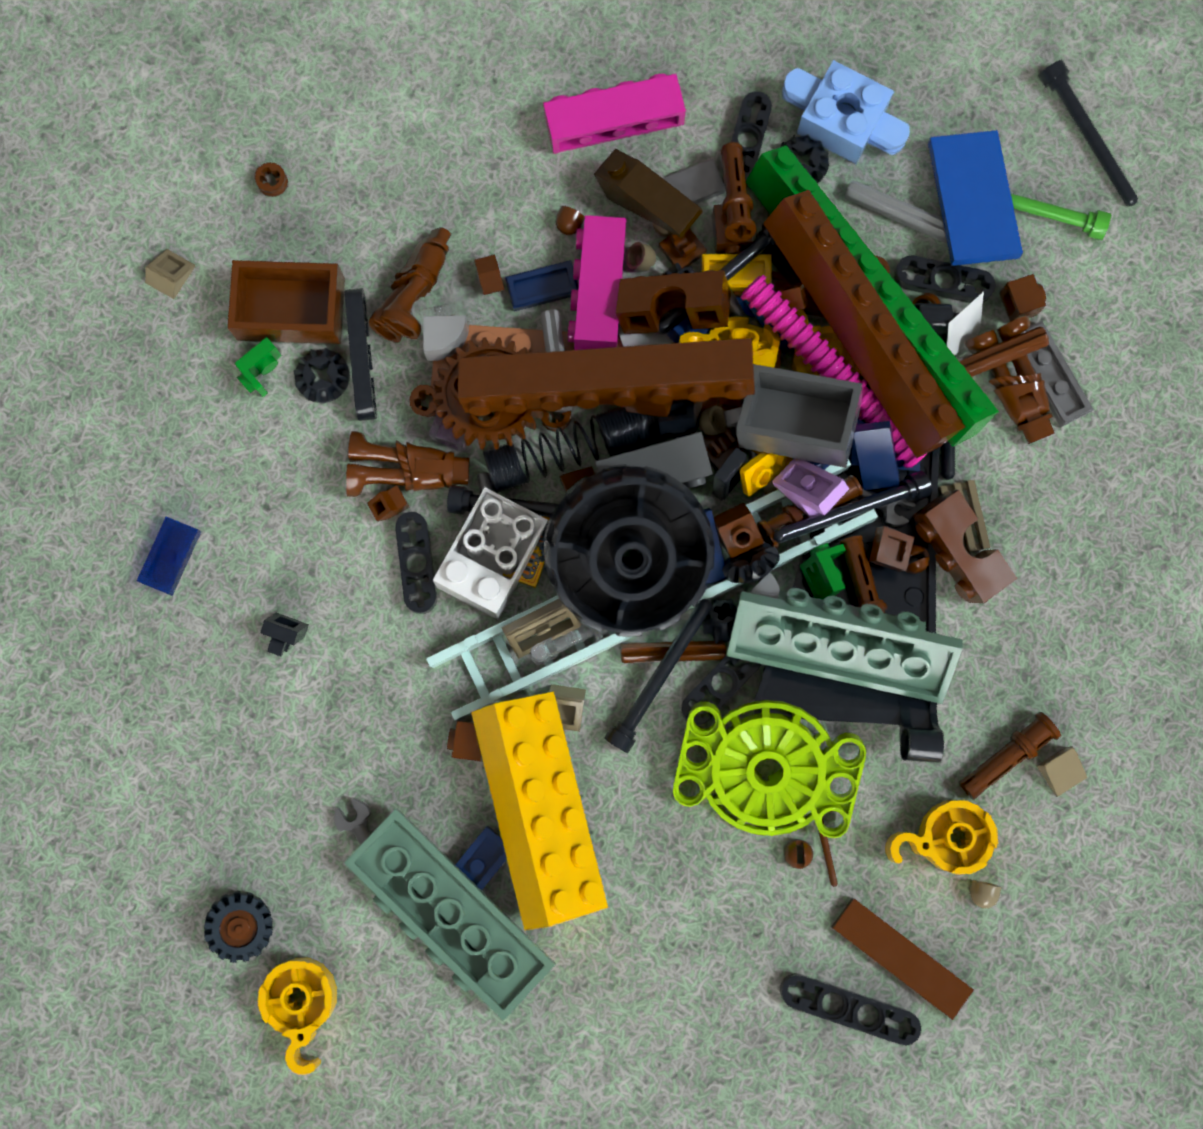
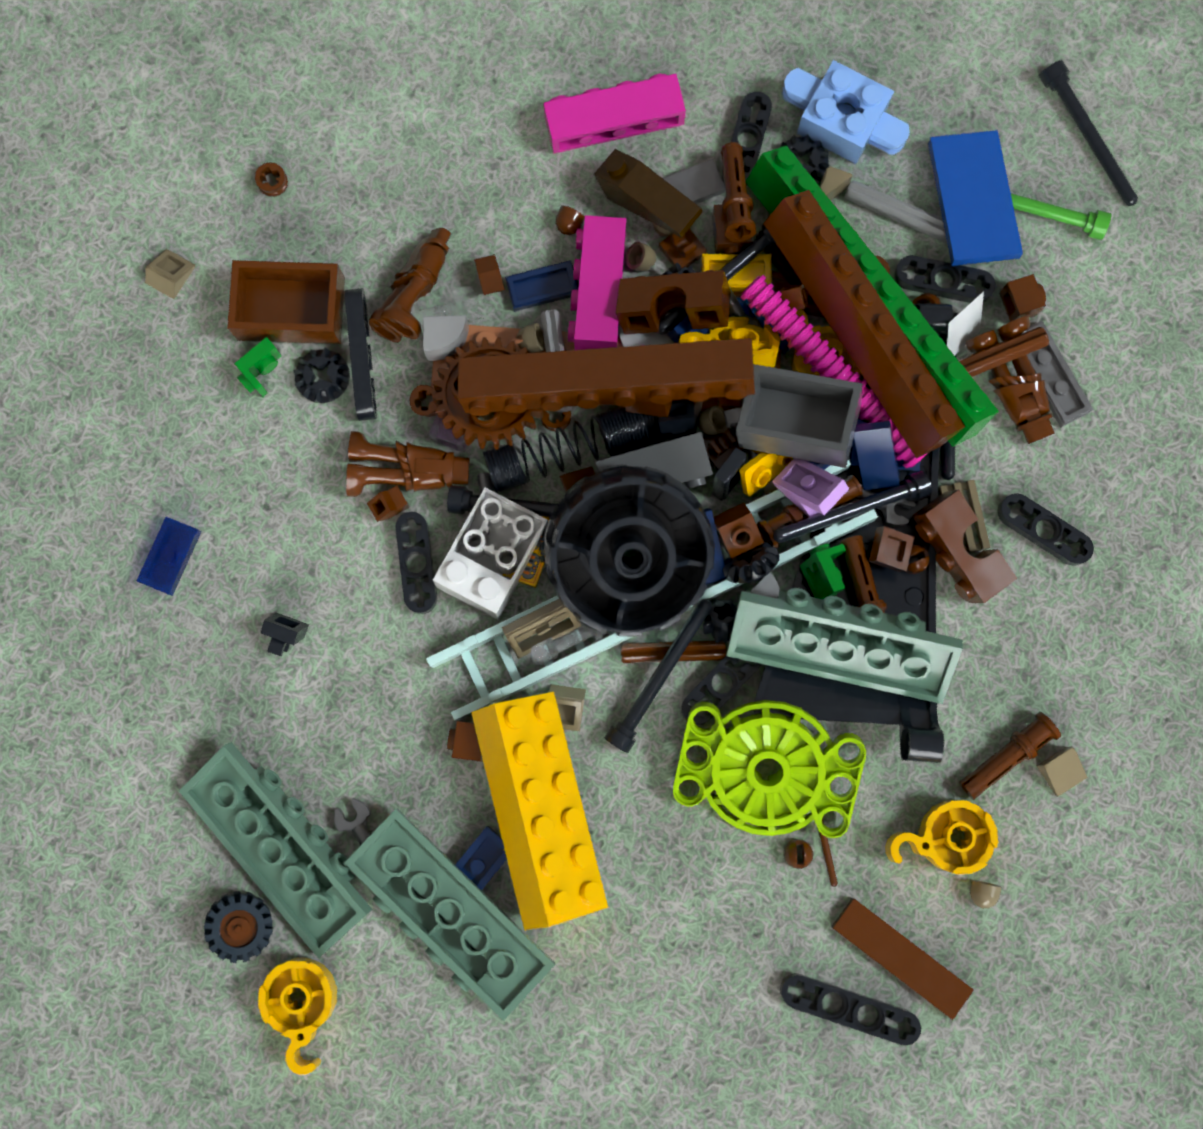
(277, 847): none -> sand green plate
(532, 338): none -> dark tan hinge
(835, 182): none -> dark tan slope
(1061, 552): none -> black beam

